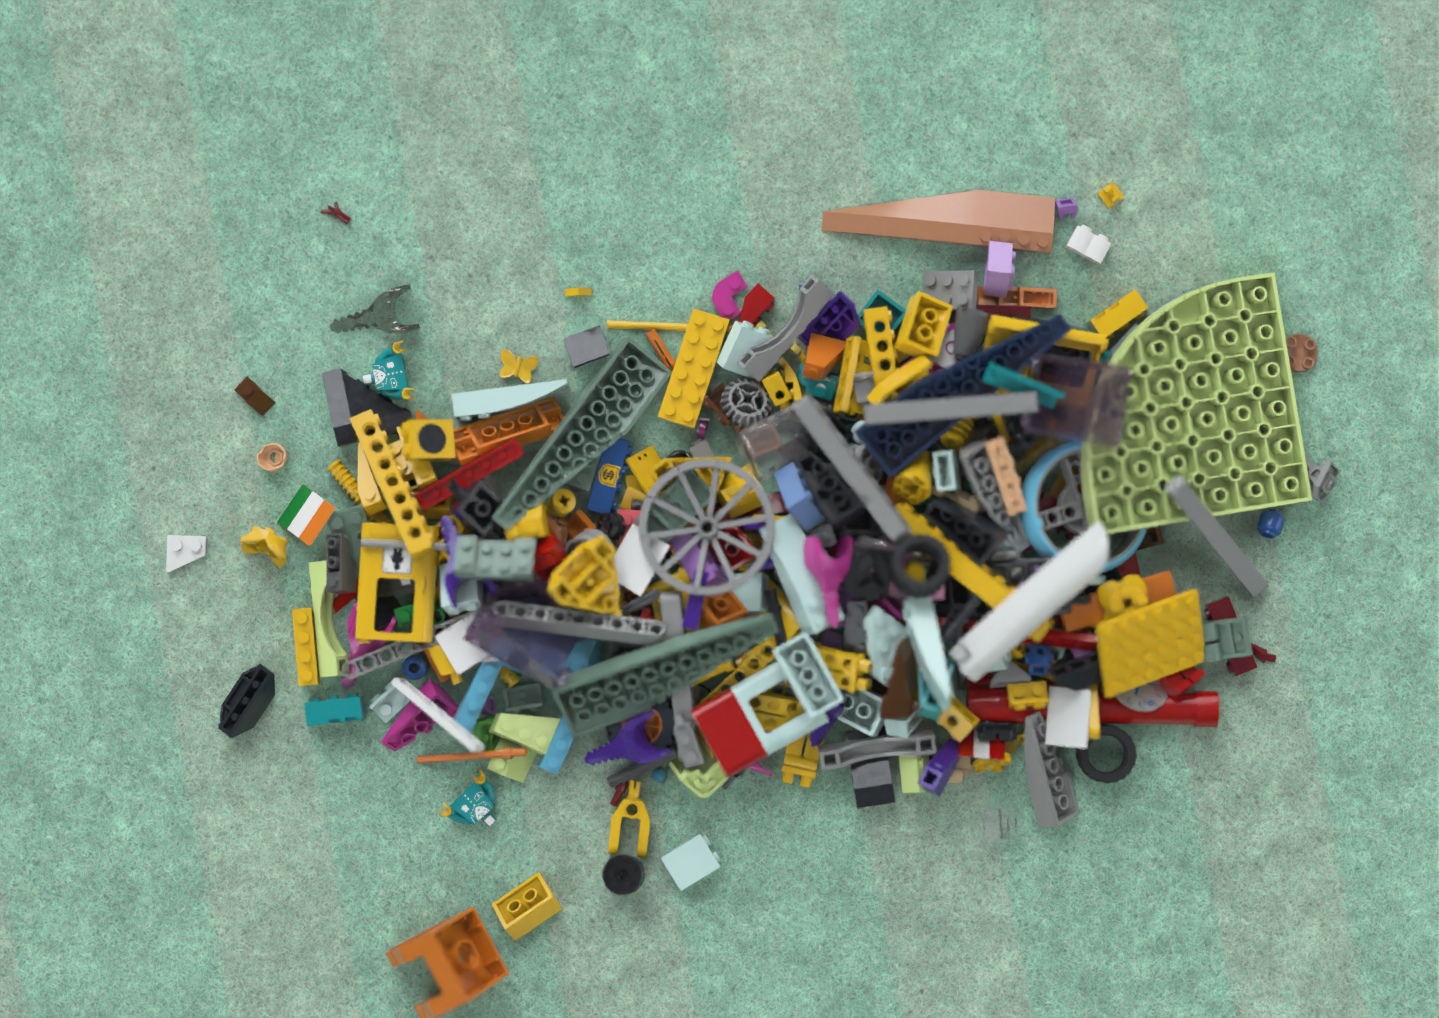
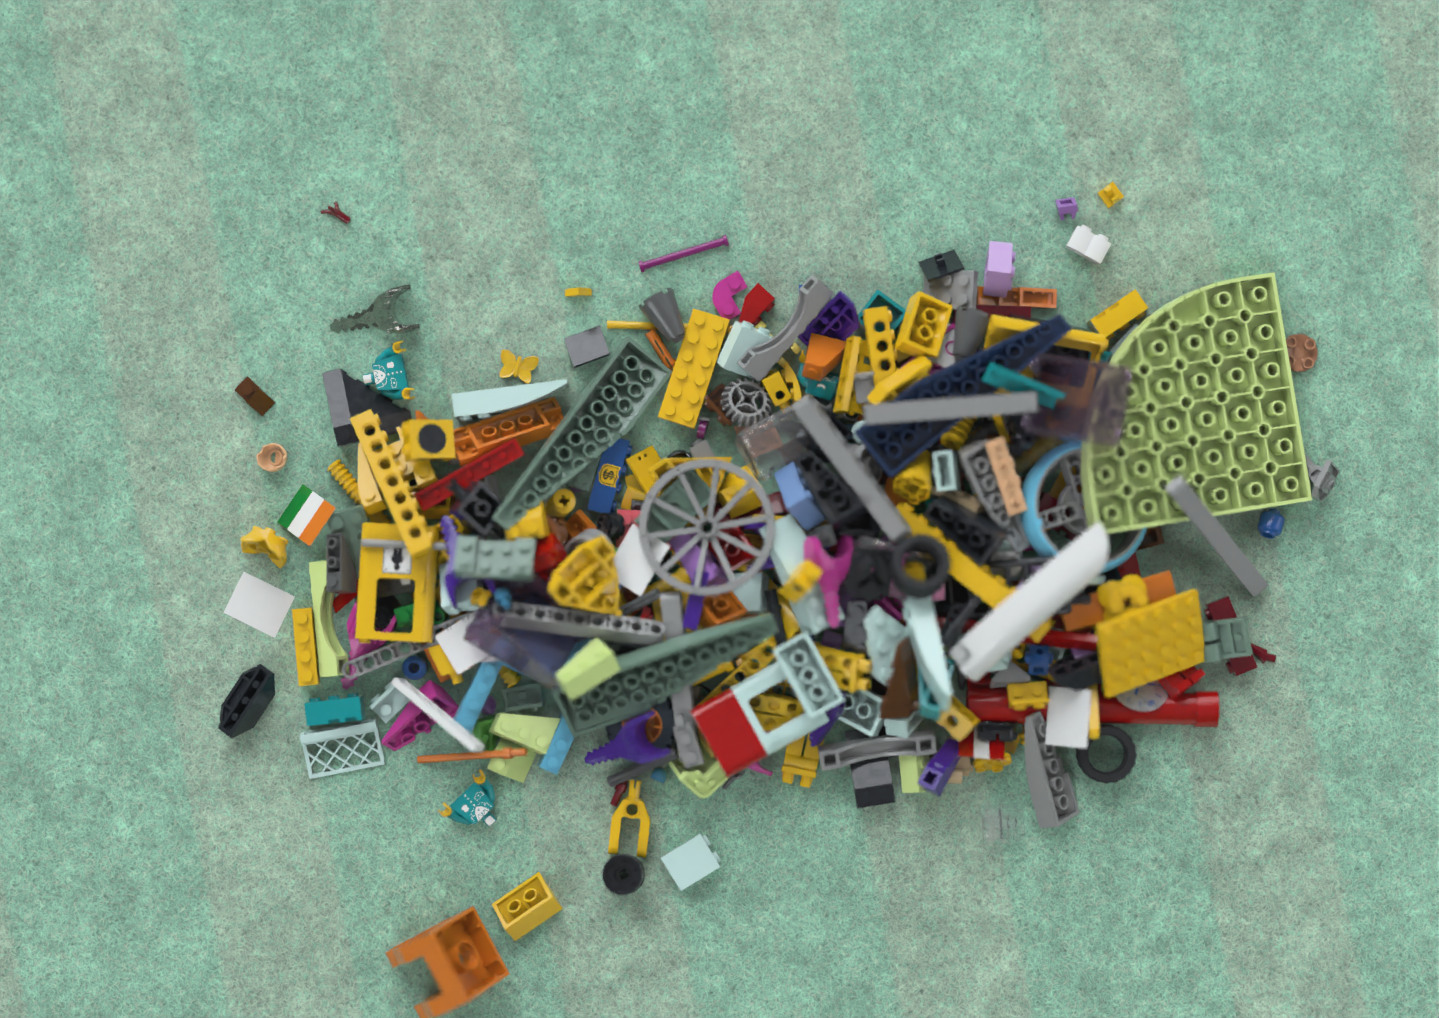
(184, 550): white wing -> none
(259, 604): none -> white sticker
(335, 733): none -> light aqua fence
(480, 596): none -> yellow plate
(503, 597): none -> dark azure cylinder
(587, 669): none -> yellowish green wedge
(665, 315): none -> dark grey cone
(683, 253): none -> magenta bar
(804, 576): none -> yellow torso
(941, 265): none -> black piece
(955, 219): nougat wedge -> none

